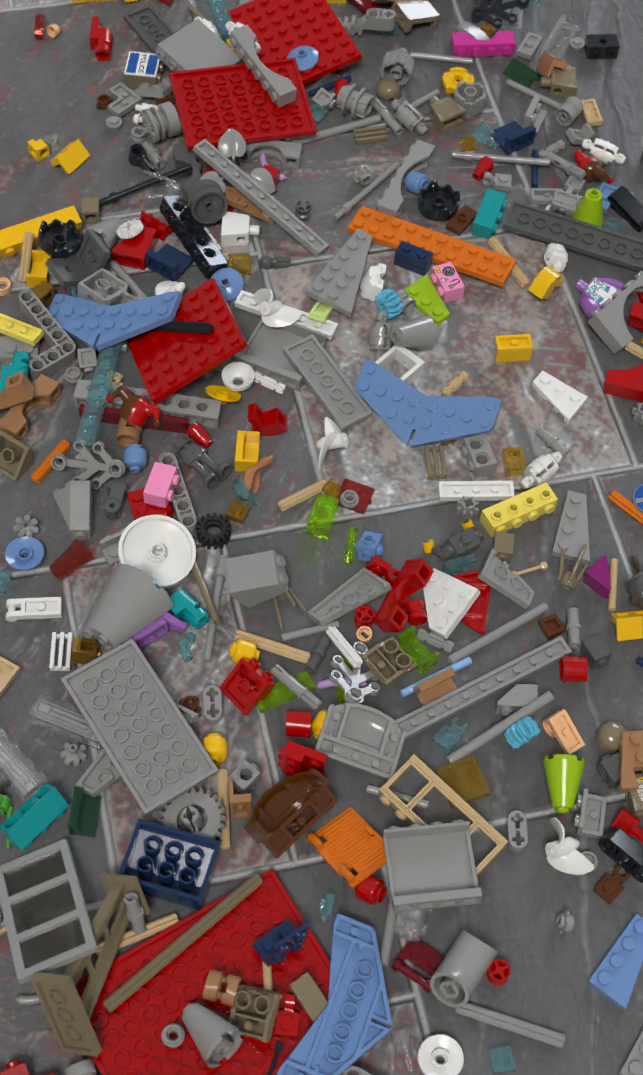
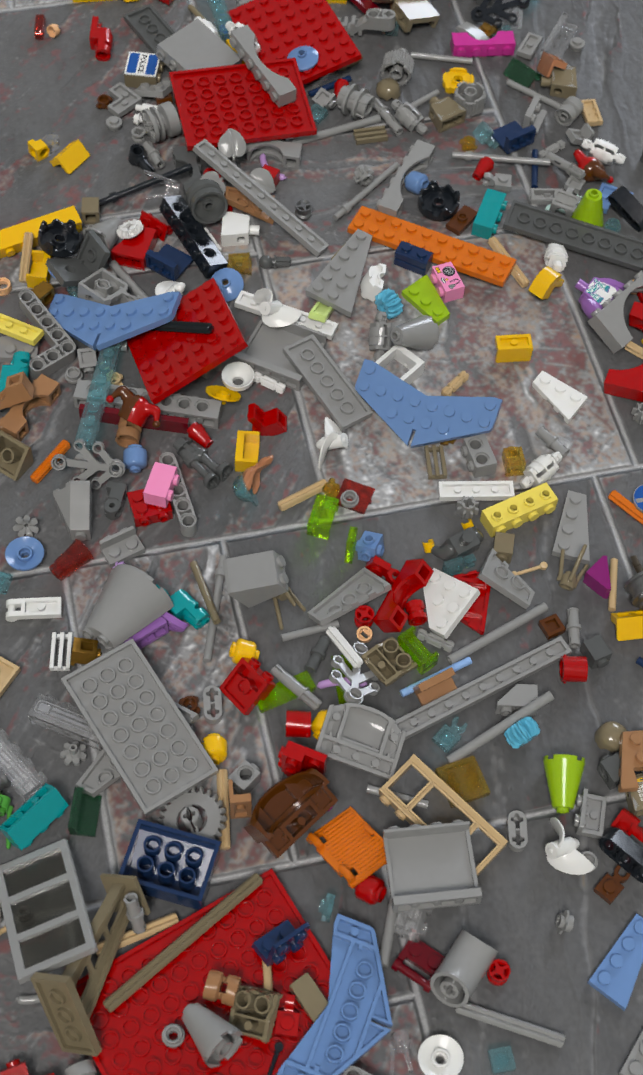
(158, 548): white dish -> none
(185, 645): clear light blue arm -> none
(213, 540): black tyre -> none
(237, 512): pearl gold plate -> none
(274, 646): tan axle -> none
(408, 302): light grey wheel -> none
(562, 727): light nougat plate -> none
(601, 46): black brick -> none

